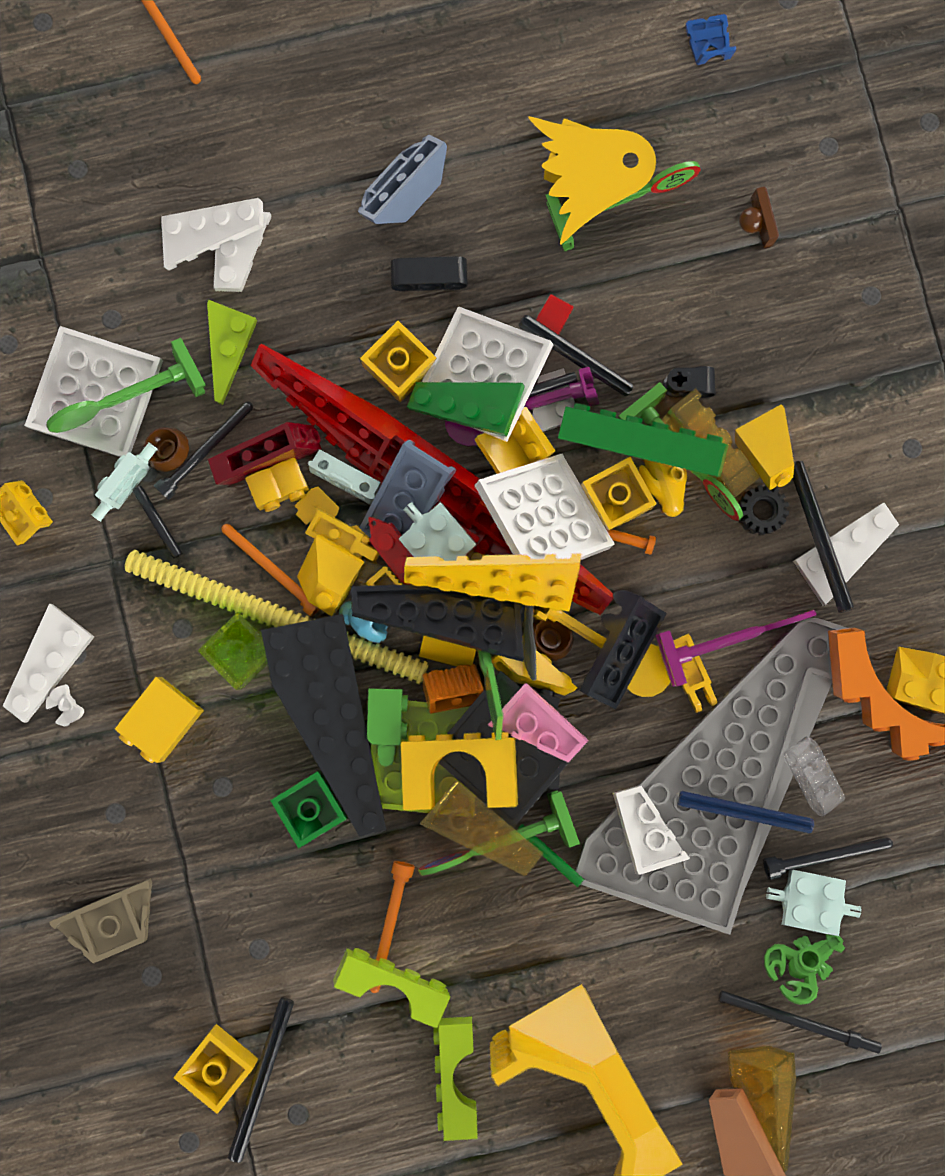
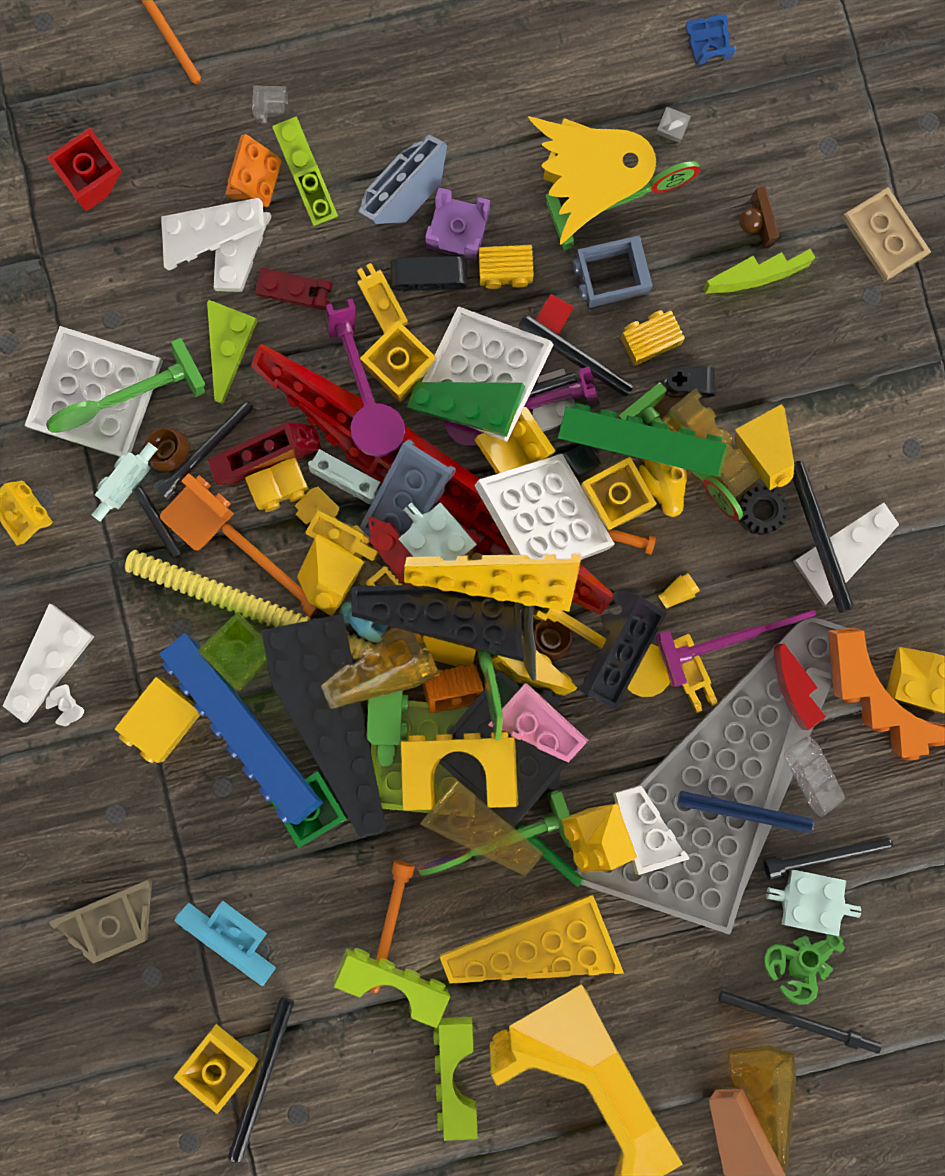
(86, 168): none -> red slope
(196, 512): none -> orange bracket
(230, 937): none -> medium azure bracket
(241, 730): none -> blue brick
(253, 172): none -> orange bracket
(268, 101): none -> clear panel
(293, 288): none -> dark red plate
(305, 171): none -> lime slope
(375, 427): none -> magenta piece
(380, 298): none -> yellow hinge
(389, 667): none -> clear yellow wedge
(457, 226): none -> medium lavender panel
(506, 266): none -> yellow brick
(545, 946): none -> yellow wing
(582, 460): none -> black plate
(599, 838): none -> yellow slope
(635, 251): none -> sand blue window
(651, 337): none -> yellow brick
(673, 125): none -> light grey tile
(679, 591): none -> yellow cone
(751, 274): none -> lime slope
(796, 688): none -> red slope
(886, 234): none -> tan tile

